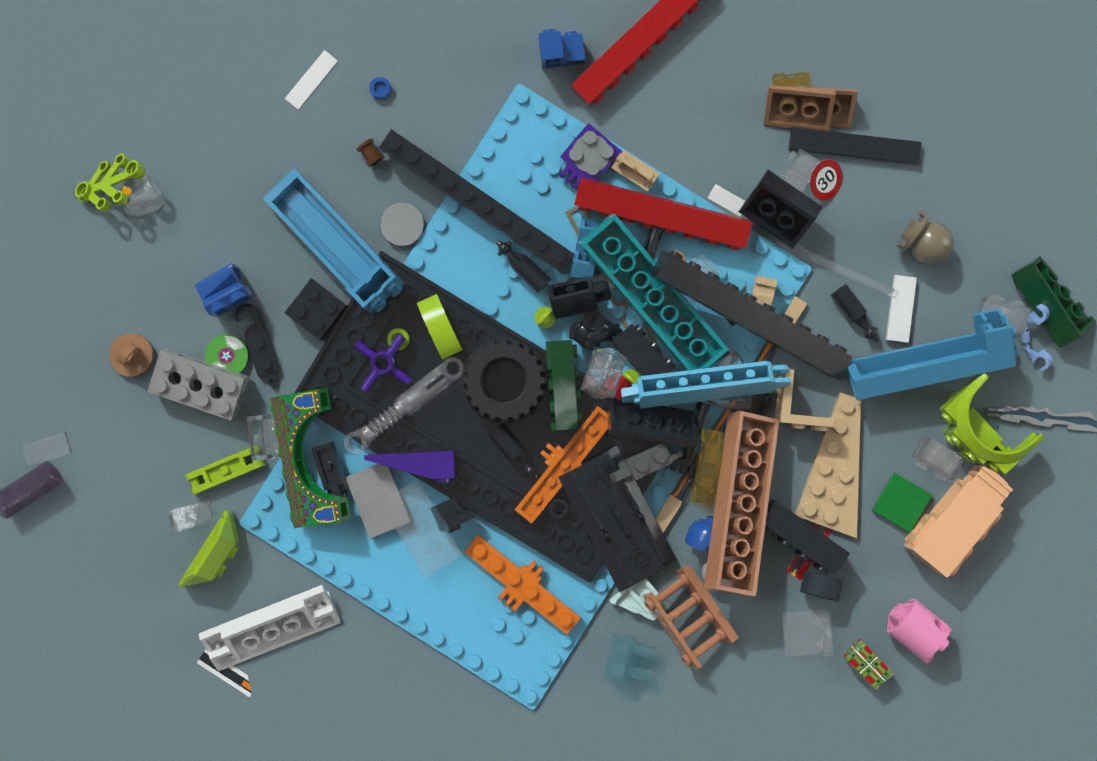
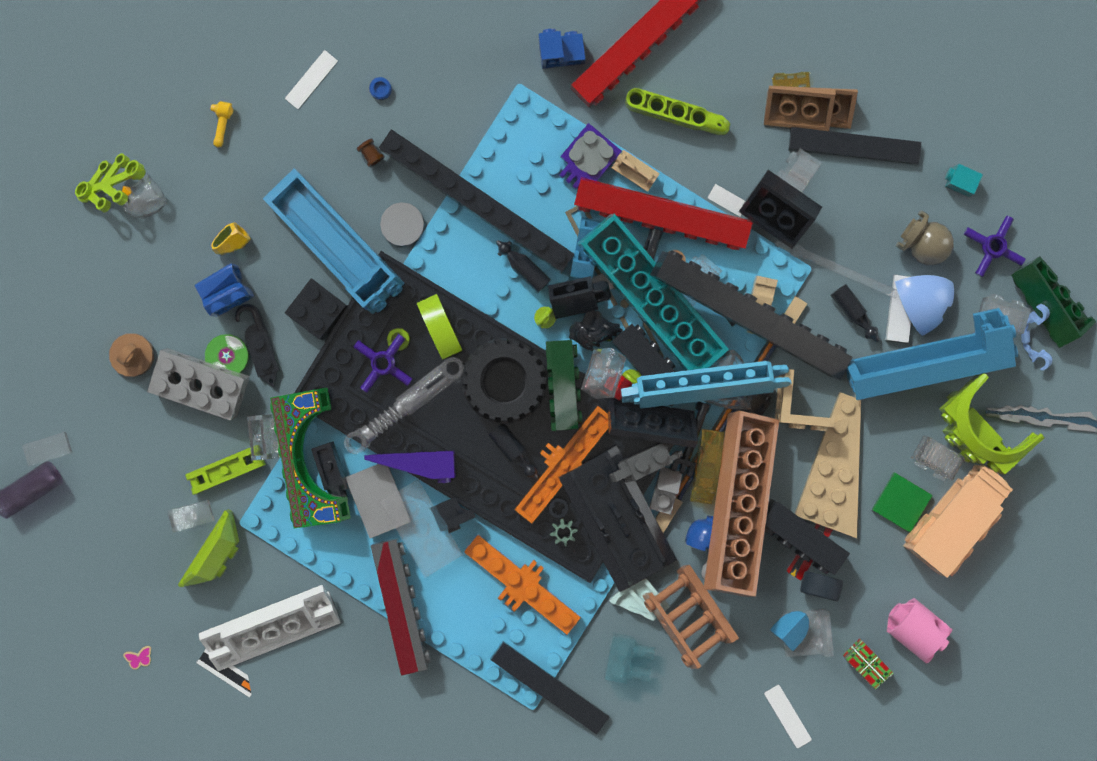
(136, 660): none -> dark pink sticker
(223, 111): none -> yellow piece
(230, 239): none -> yellow rock
(400, 607): none -> brick
(549, 687): none -> black tile
(562, 526): none -> sand green gear
(665, 114): none -> lime piece
(665, 490): none -> light grey slope
(788, 716): none -> white sticker
(791, 628): none -> dark azure brick
(826, 179): sticker -> none
(925, 300): none -> light blue brick
(963, 180): none -> teal brick
(1000, 240): none -> dark purple bar

